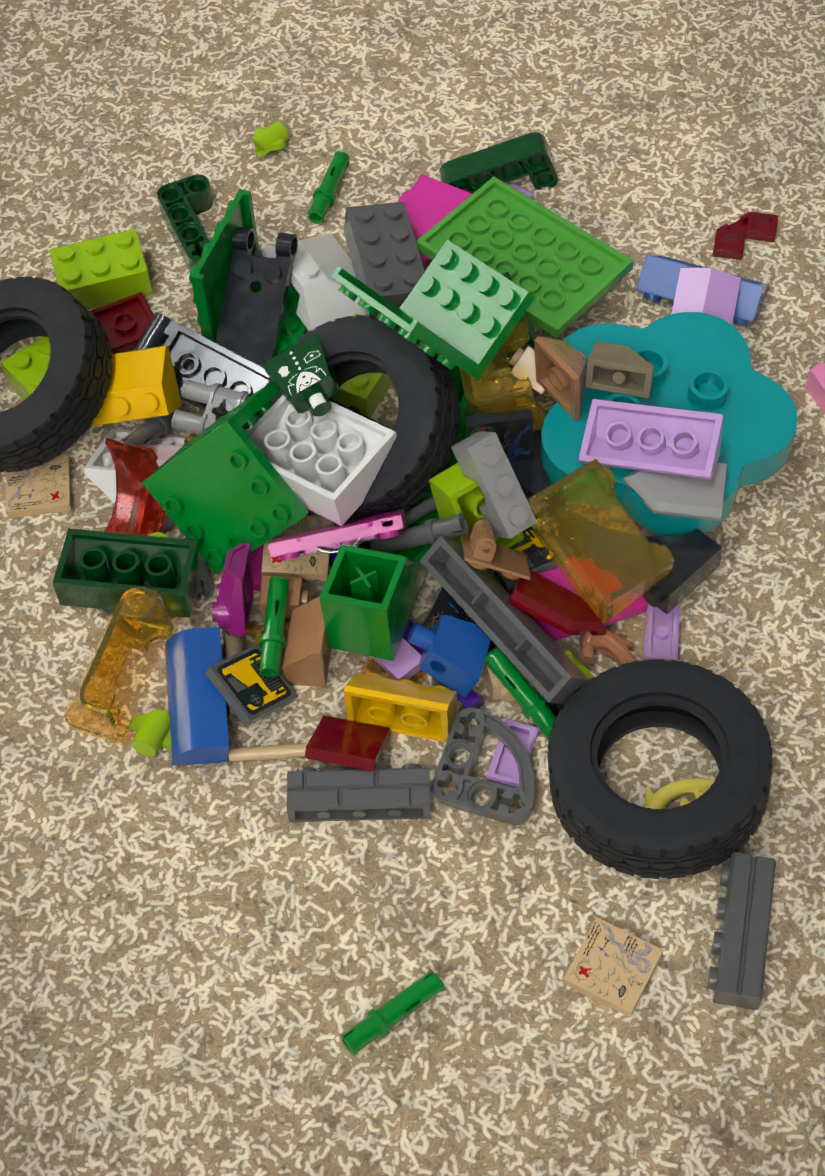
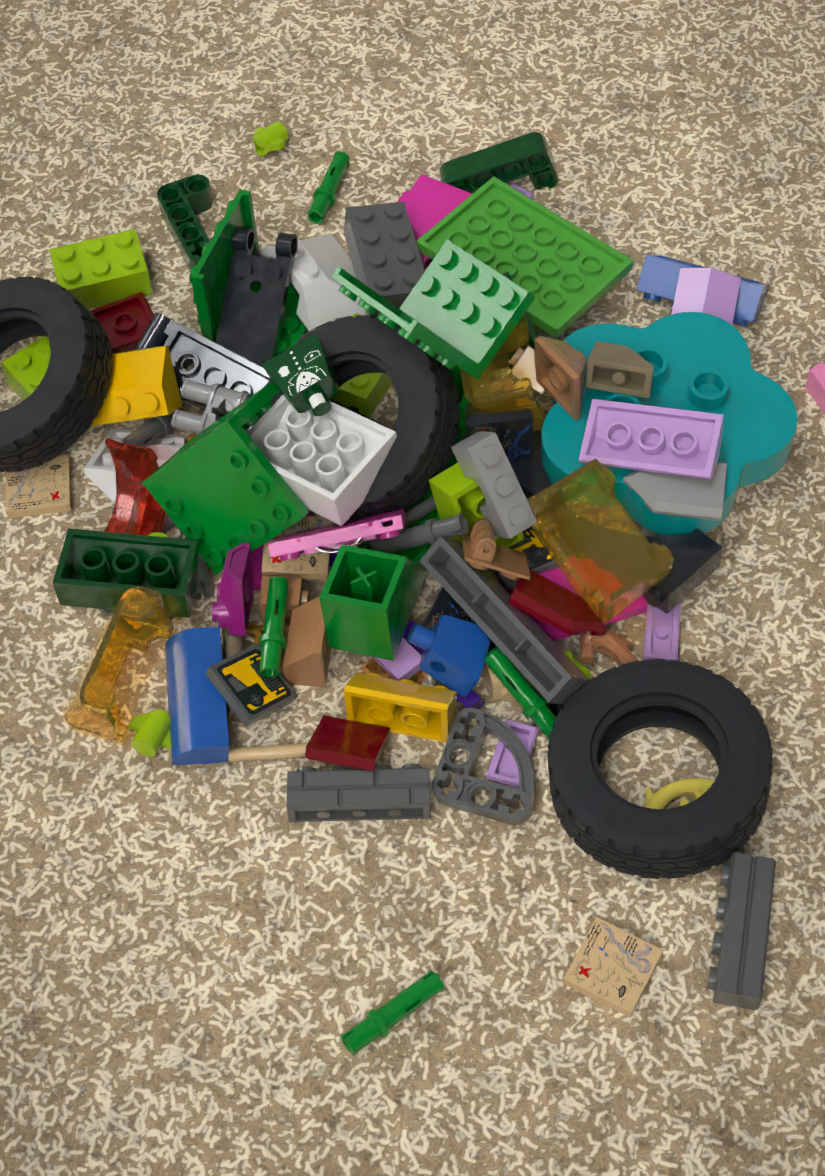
(752, 225): dark red tile -> none

